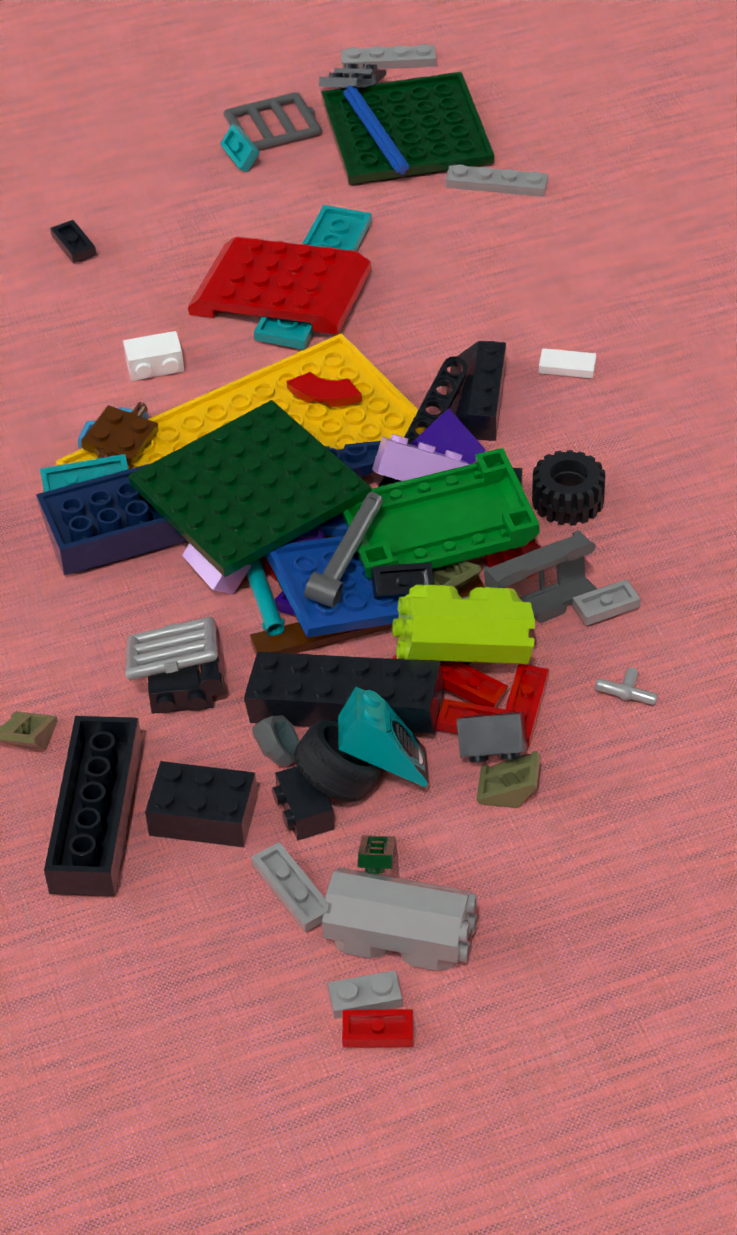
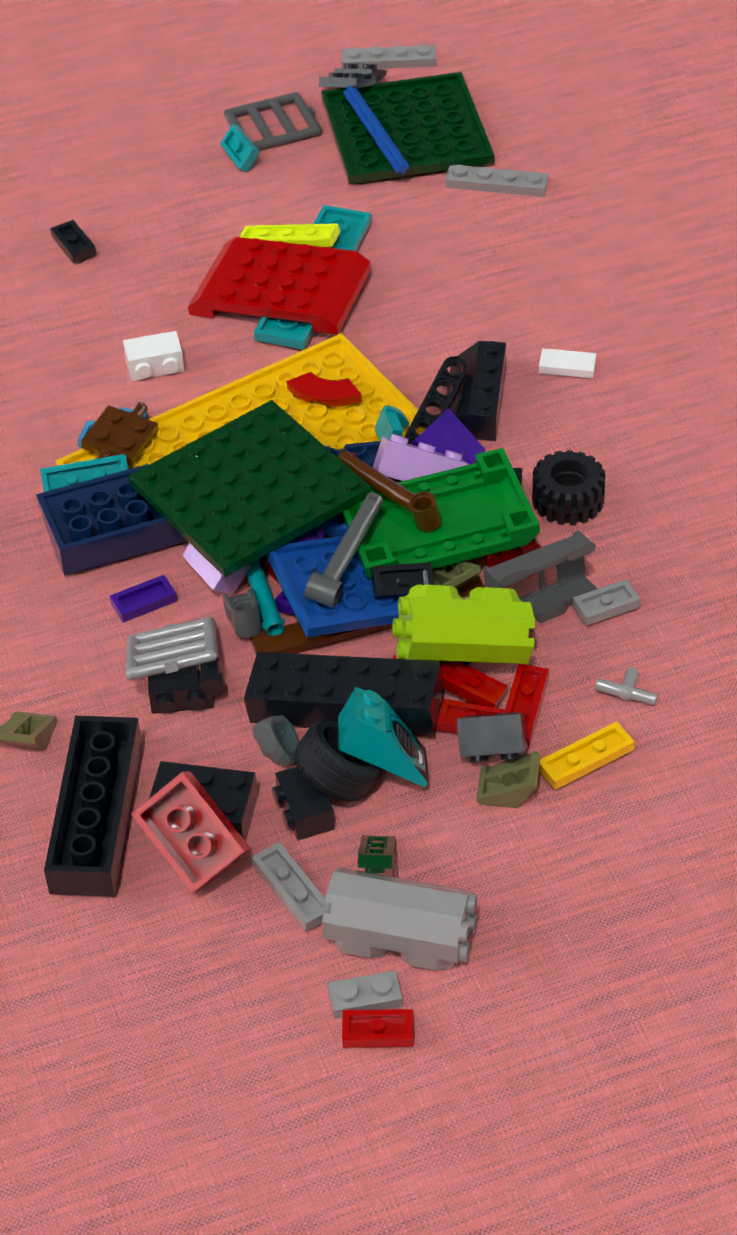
(143, 598): none -> dark purple tile
(191, 831): none -> brick
(243, 613): none -> dark grey piece
(311, 234): none -> neon yellow tile
(390, 422): none -> teal tile
(421, 505): none -> reddish brown piece
(586, 755): none -> yellow plate

